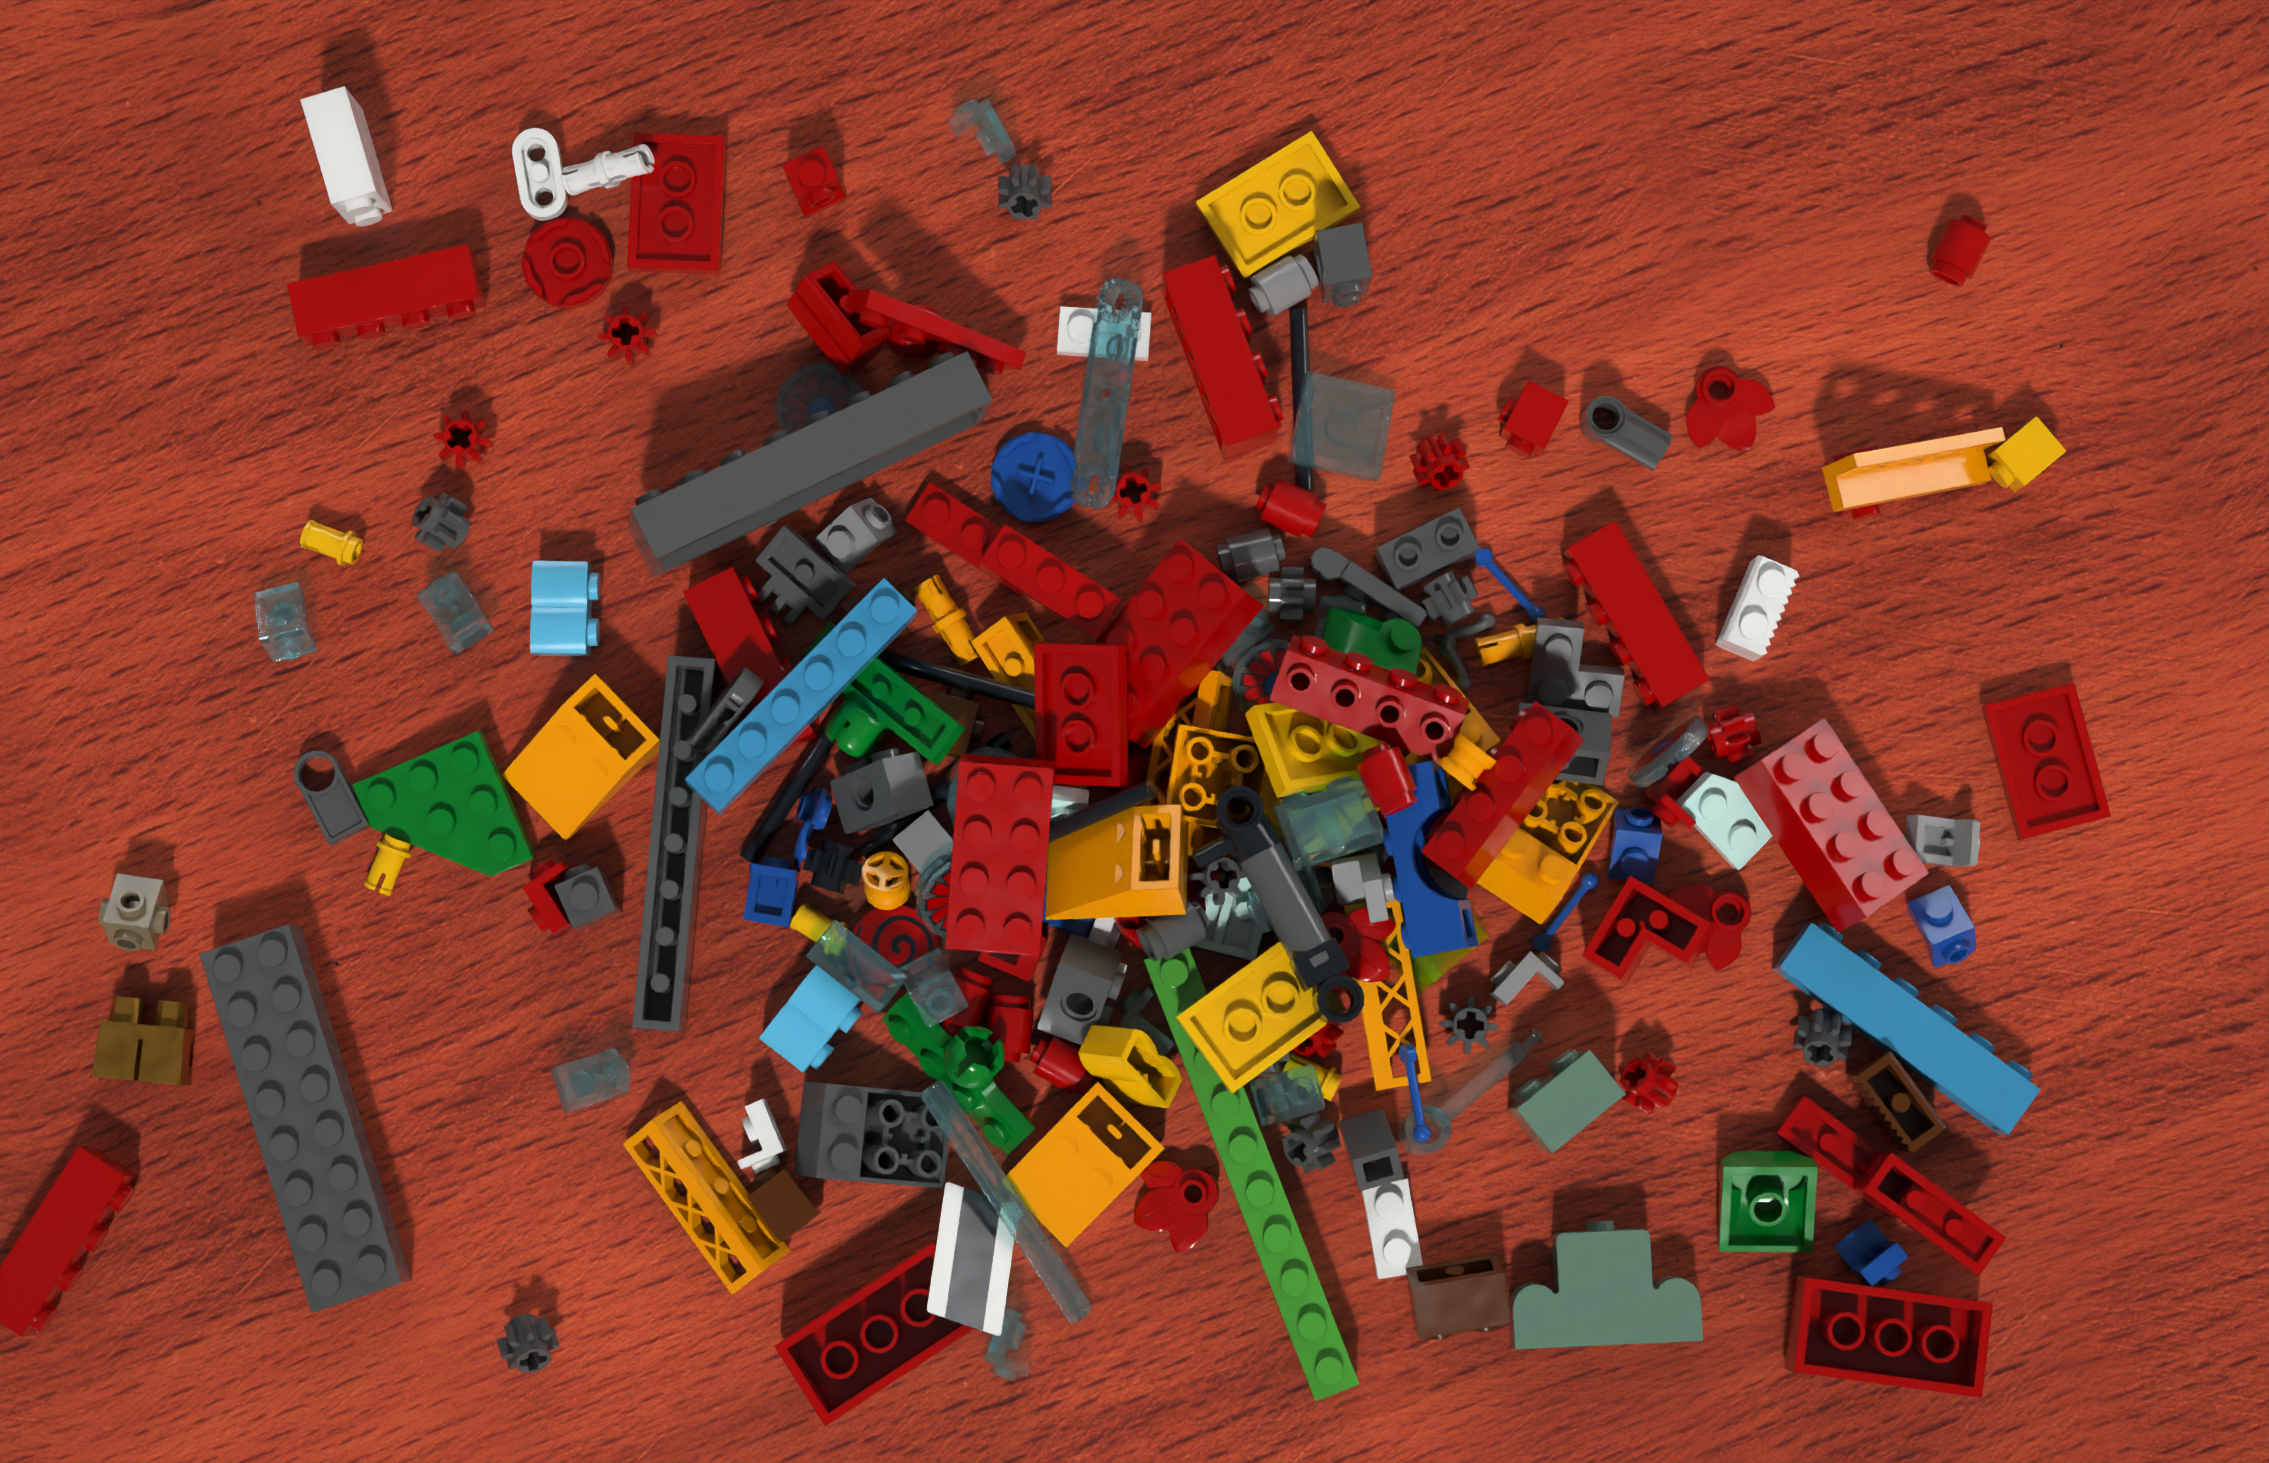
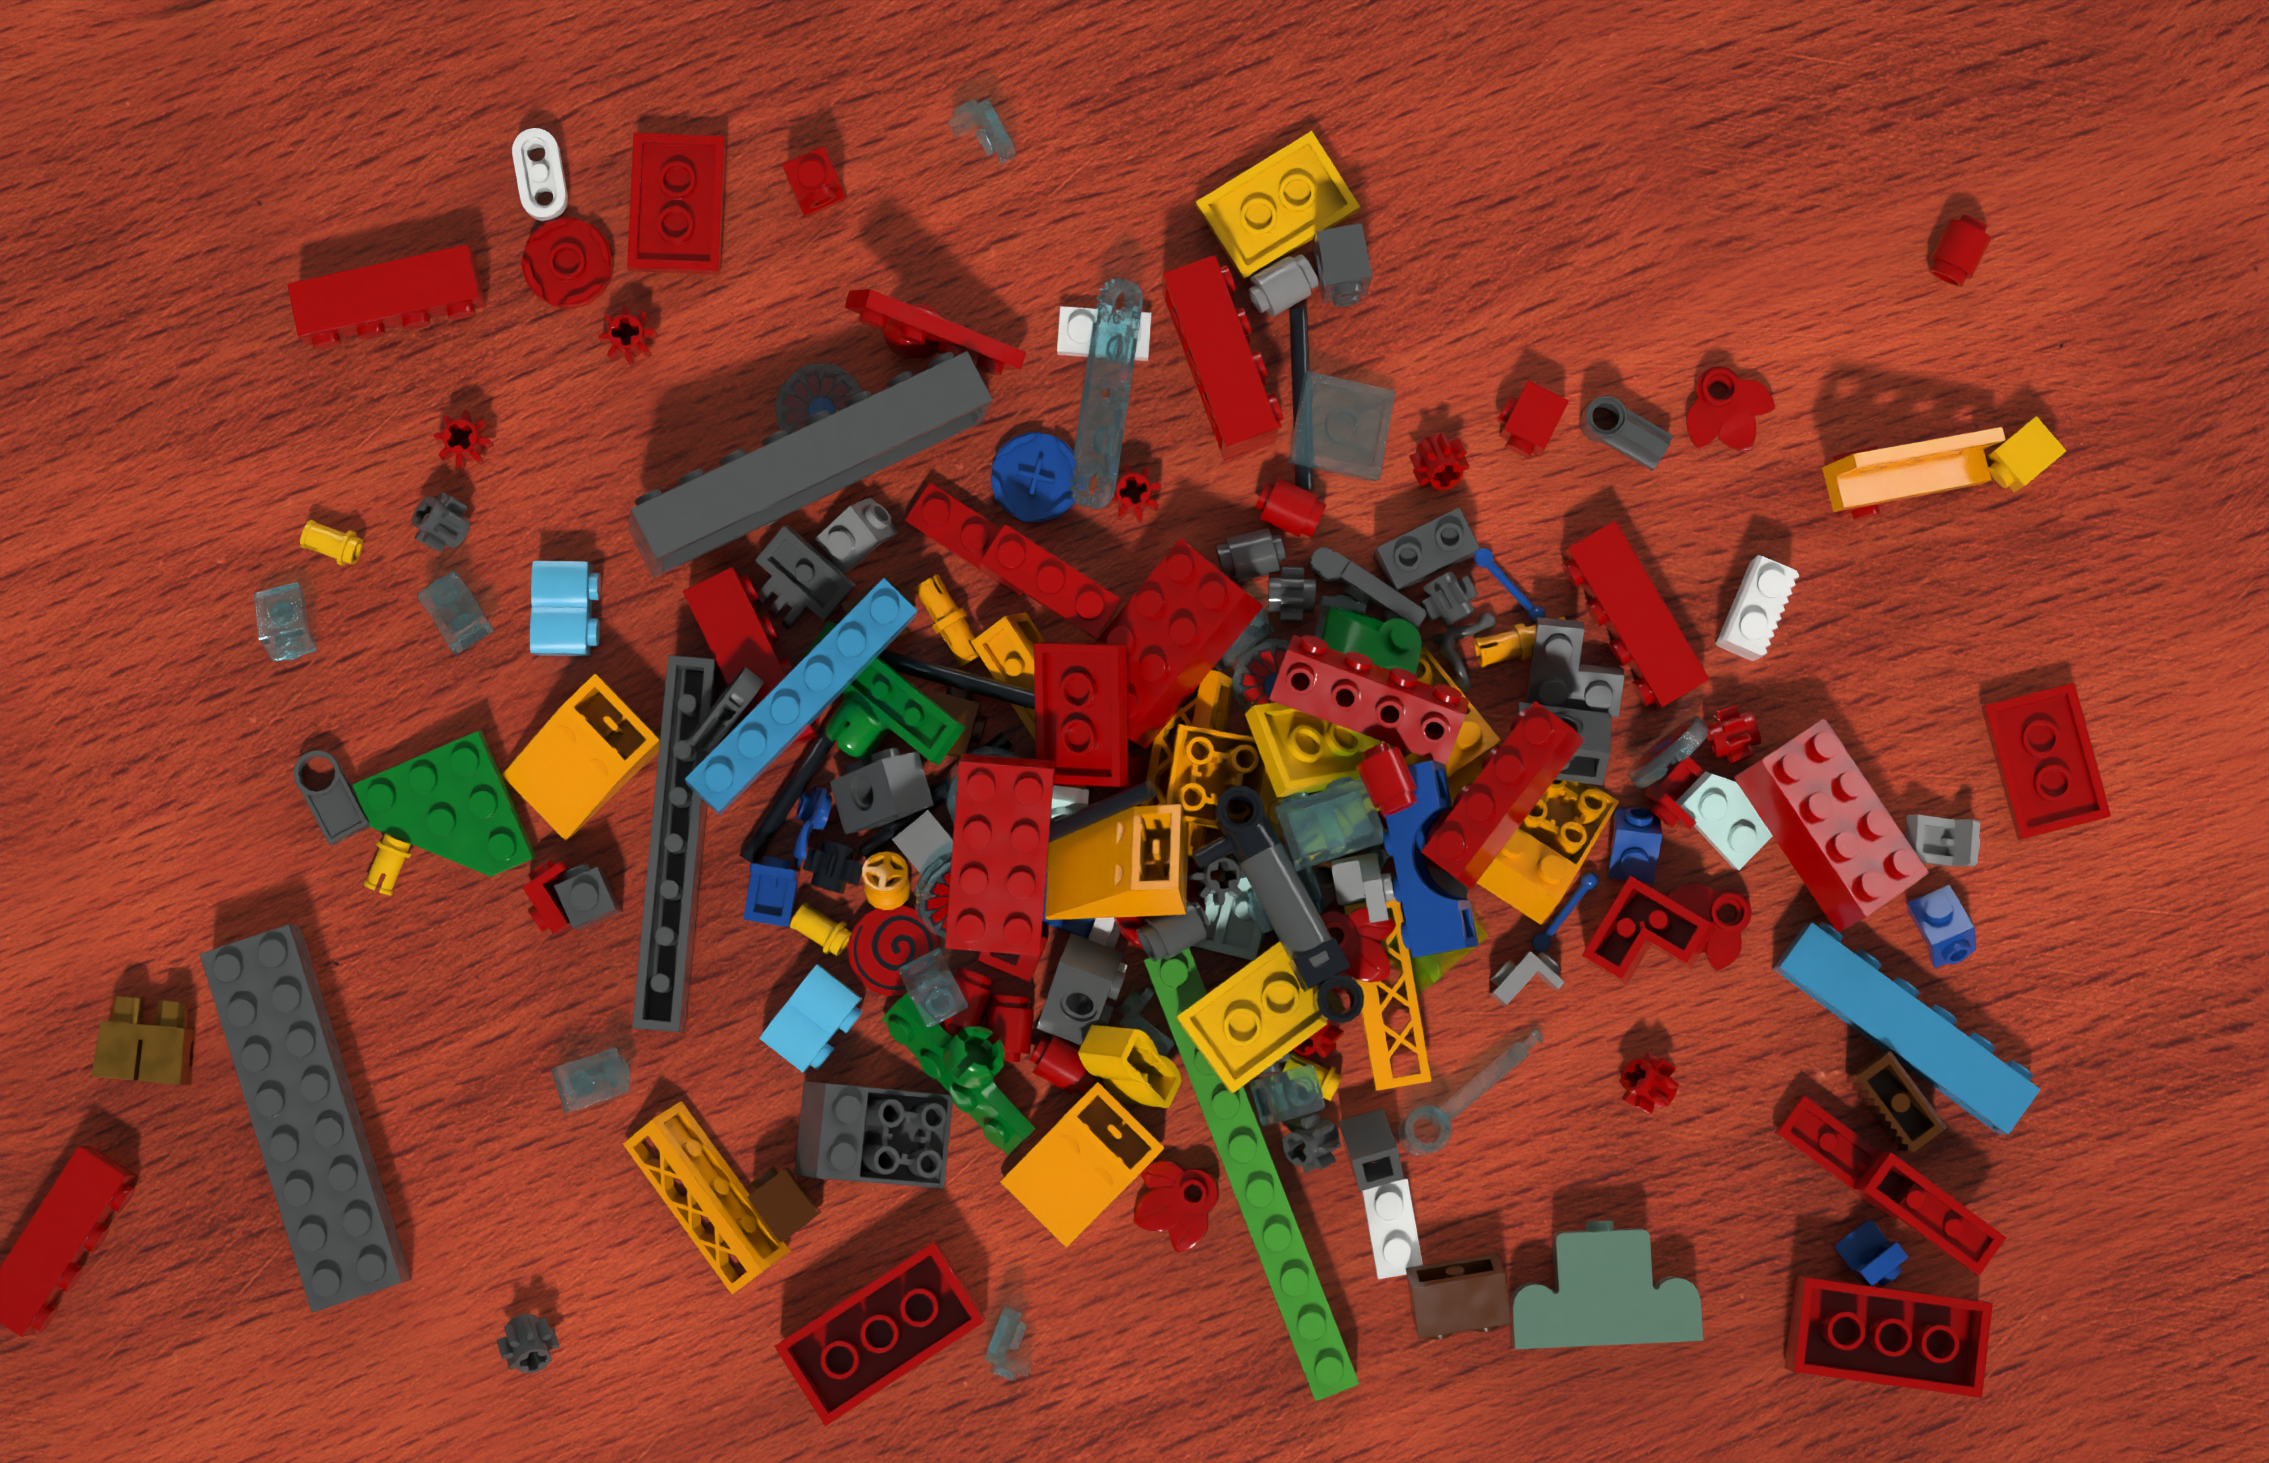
(135, 912): dark tan brick -> none
(347, 156): white brick -> none
(608, 169): white pin -> none
(762, 1128): white bracket -> none
(836, 330): red brick -> none
(857, 966): clear light blue slope -> none
(970, 1262): sticker -> none
(1006, 1201): clear light blue axle -> none
(1024, 192): dark grey gear -> none
(1408, 1056): blue hinge -> none
(1466, 761): light orange wheel -> none
(1477, 1016): dark grey gear -> none
(1565, 1099): sand green brick -> none
(1767, 1202): green slope -> none
(1822, 1037): dark grey gear -> none

